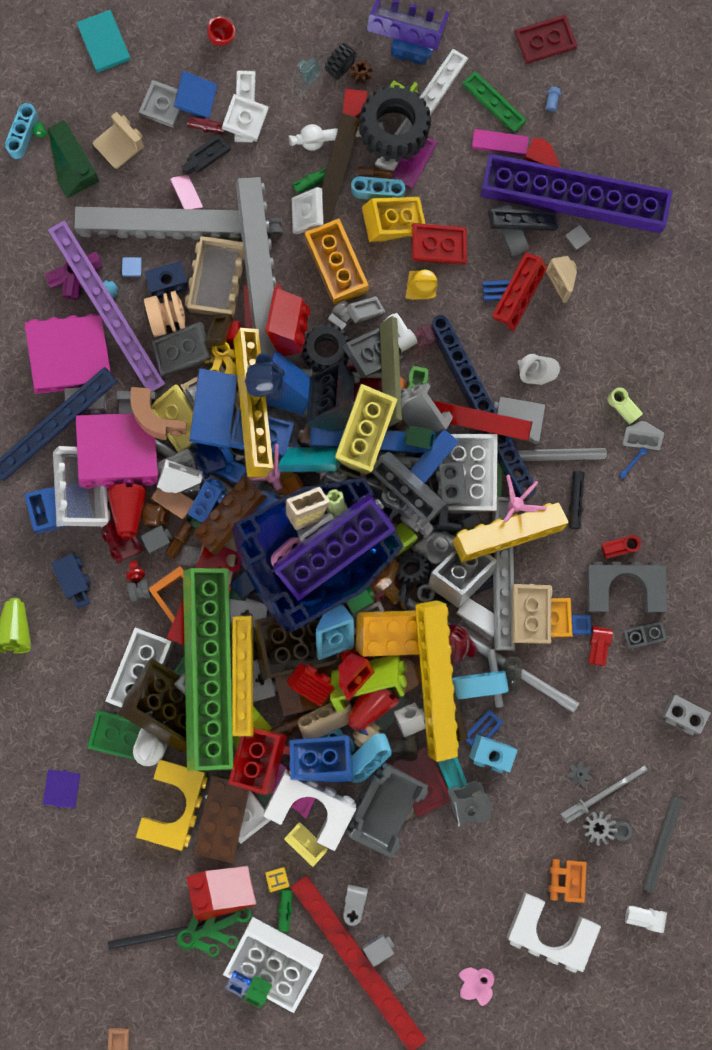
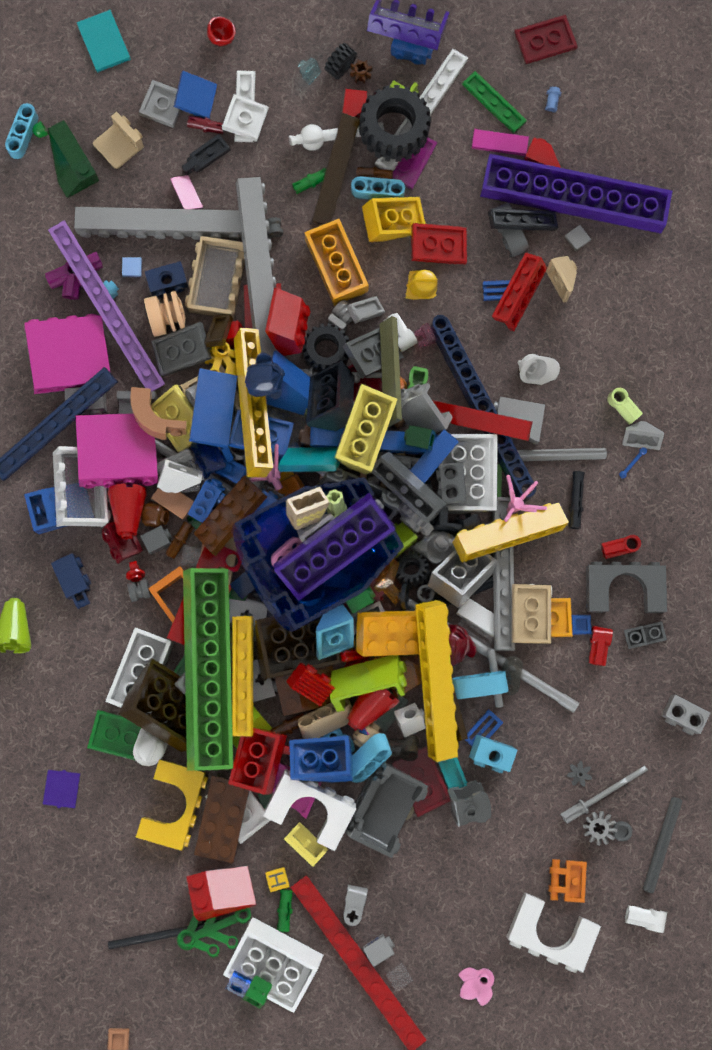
(307, 211): white tile -> none
(354, 674): red slope -> none

